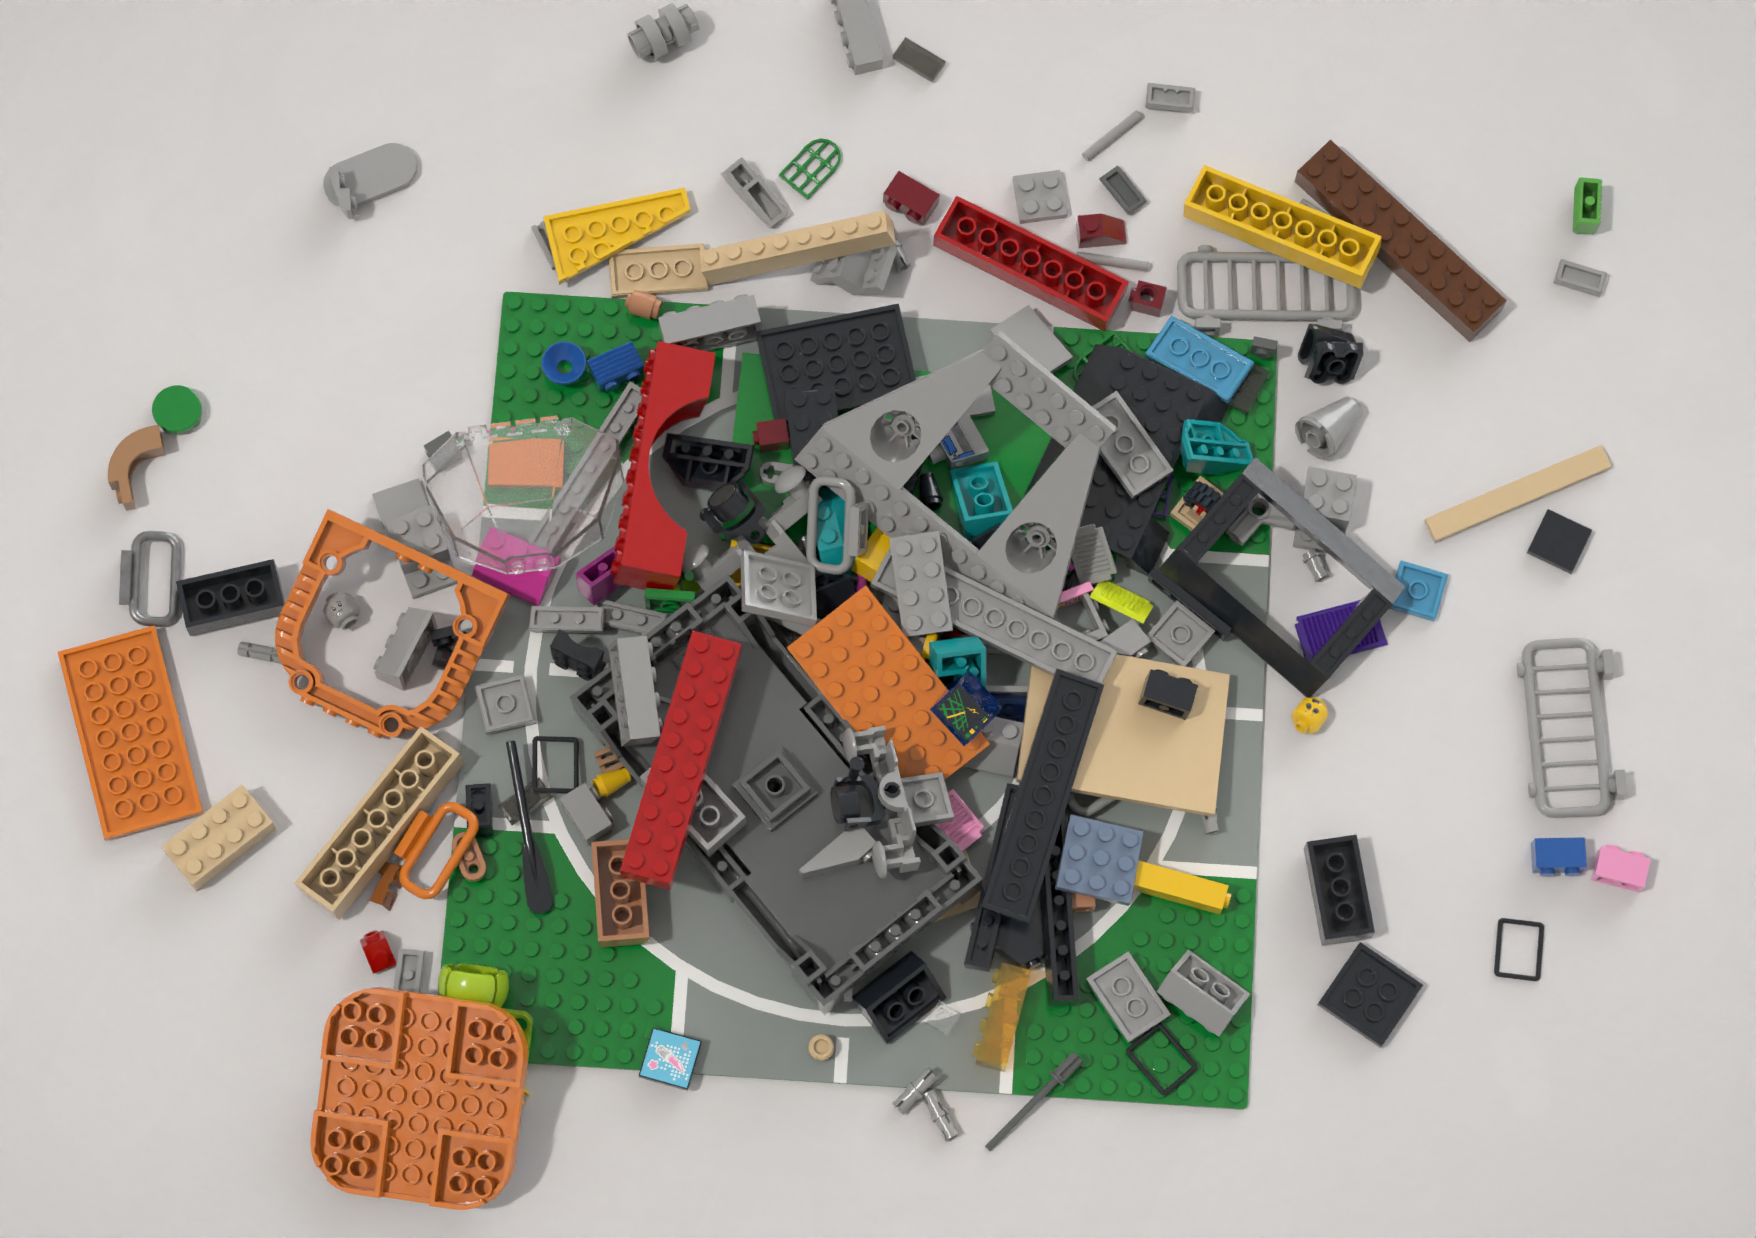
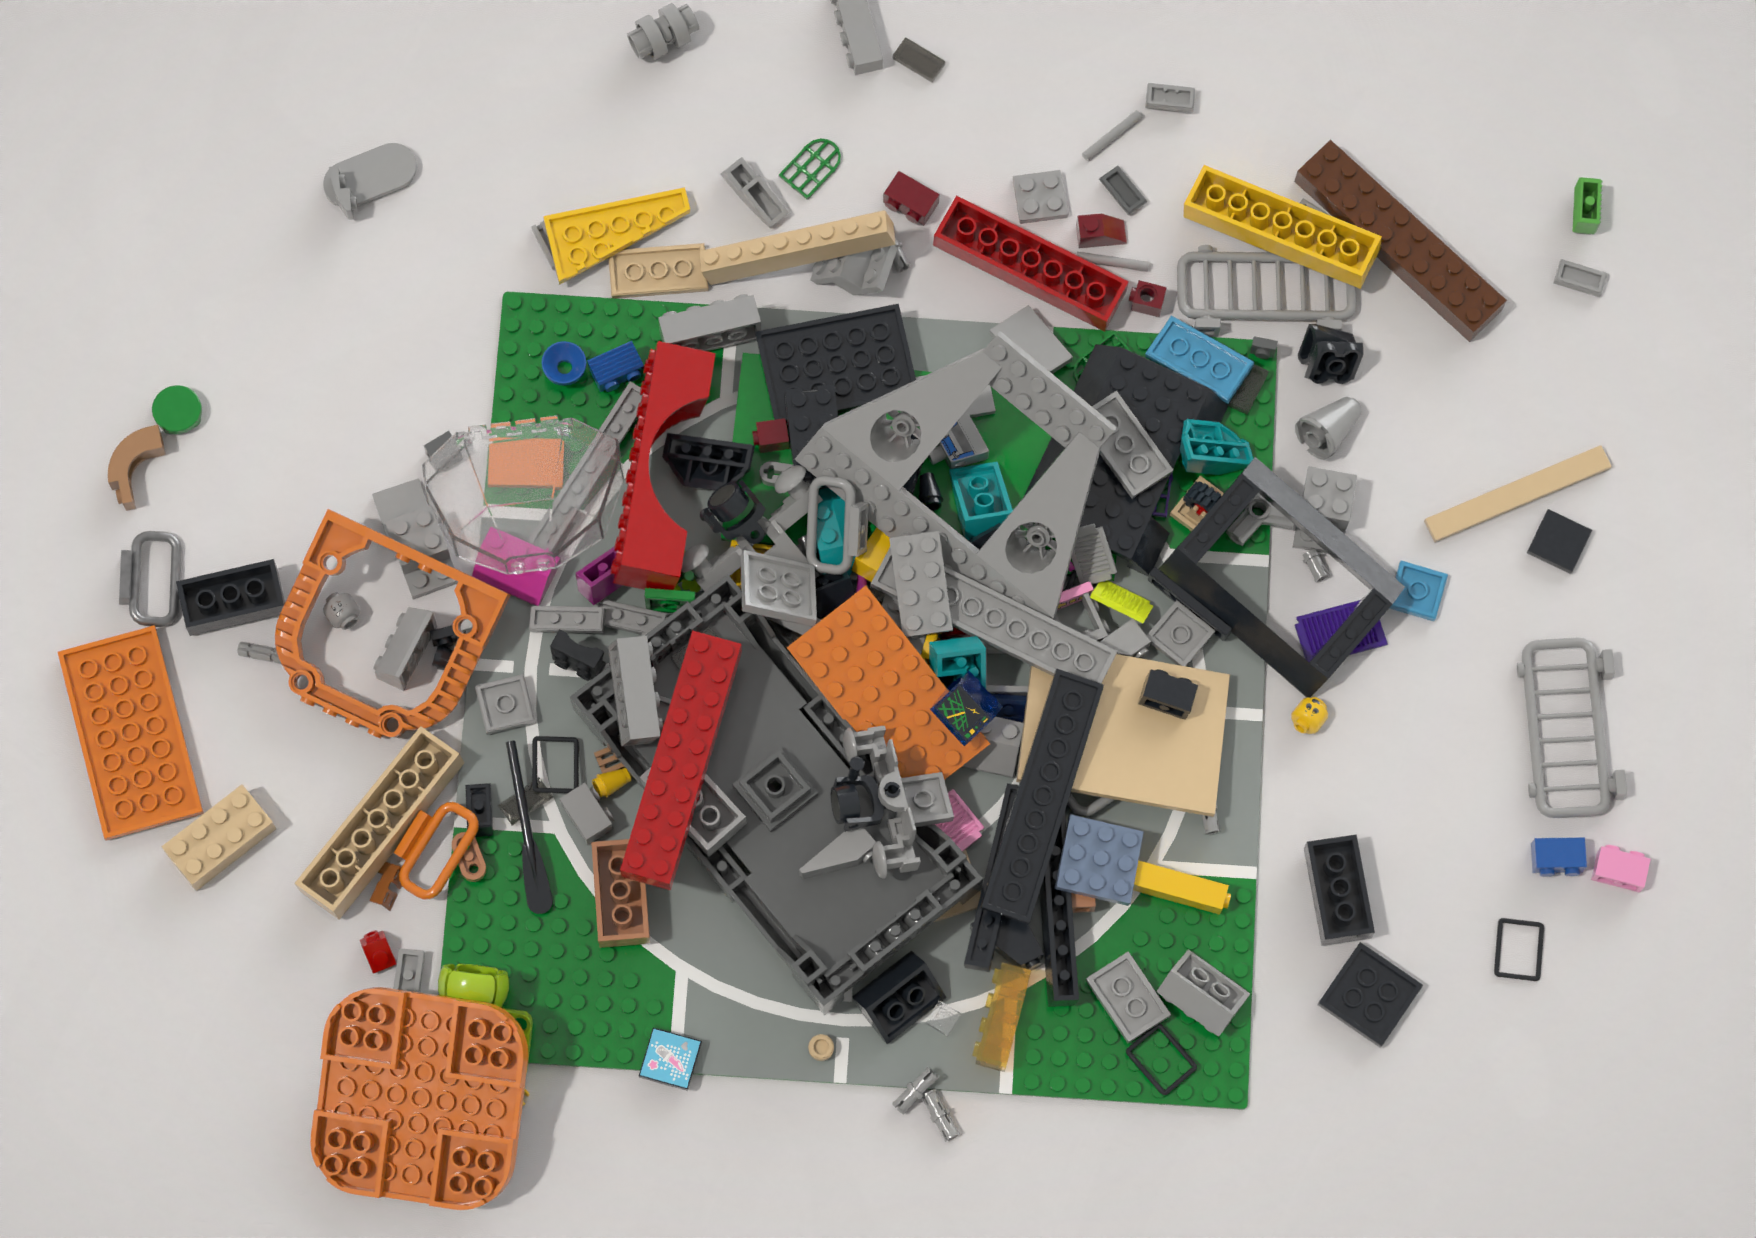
(643, 304): nougat brick -> none
(1059, 1075): dark grey piece -> none

